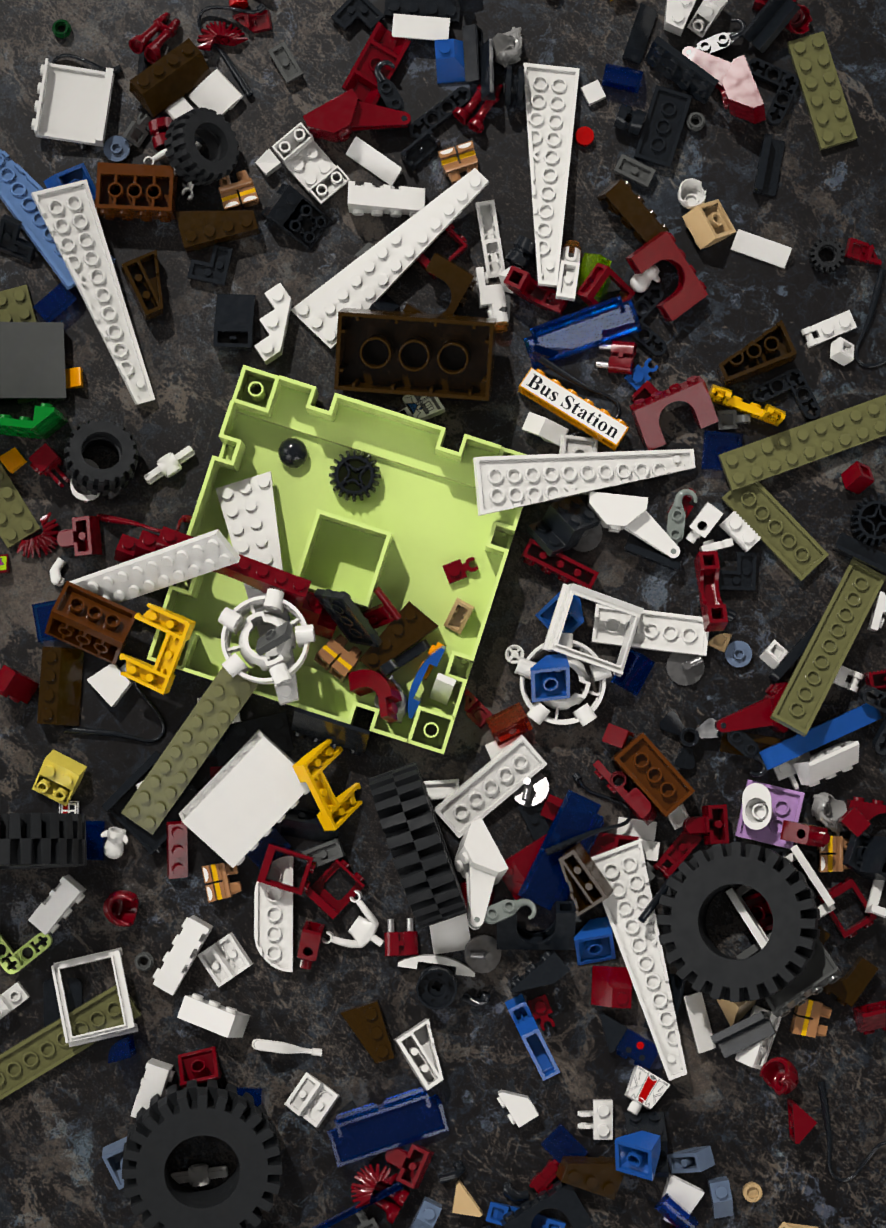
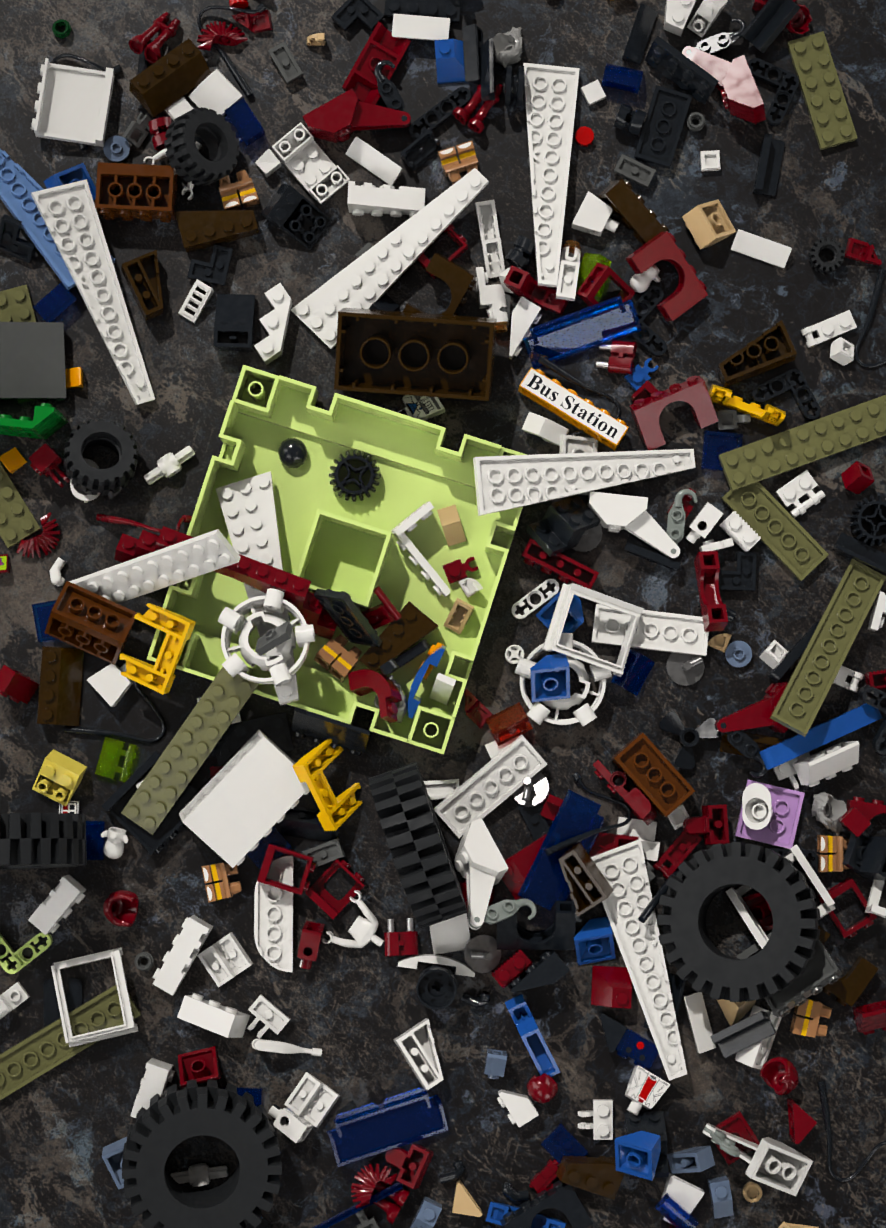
(84, 536): dark red brick -> none
(110, 756): none -> clear neon green plate
(122, 1049): clear blue brick -> none
(177, 850): plate -> none
(205, 298): none -> white slope
(244, 122): none -> clear blue brick
(269, 1015): none -> white hinge
(296, 1129): none -> white torso
(316, 39): none -> tan tile
(371, 1030): dark brown wedge -> none
(415, 556): none -> white bracket
(451, 525): none -> tan slope
(470, 586): none -> white tile
(495, 1063): none -> sand blue slope
(511, 968): none -> dark red brick
(520, 603): none -> white beam
(521, 321): none -> white slope
(540, 1009): dark red plate -> none
(542, 1088): none -> dark red hair
(594, 216): none -> white torso
(616, 736): dark red panel -> none
(691, 193): white hair -> none
(710, 160): none -> white tile
(737, 1126): none -> dark red tile
(772, 1162): none -> white slope
(797, 488): none -> white plate
(813, 834): dark red torso -> none

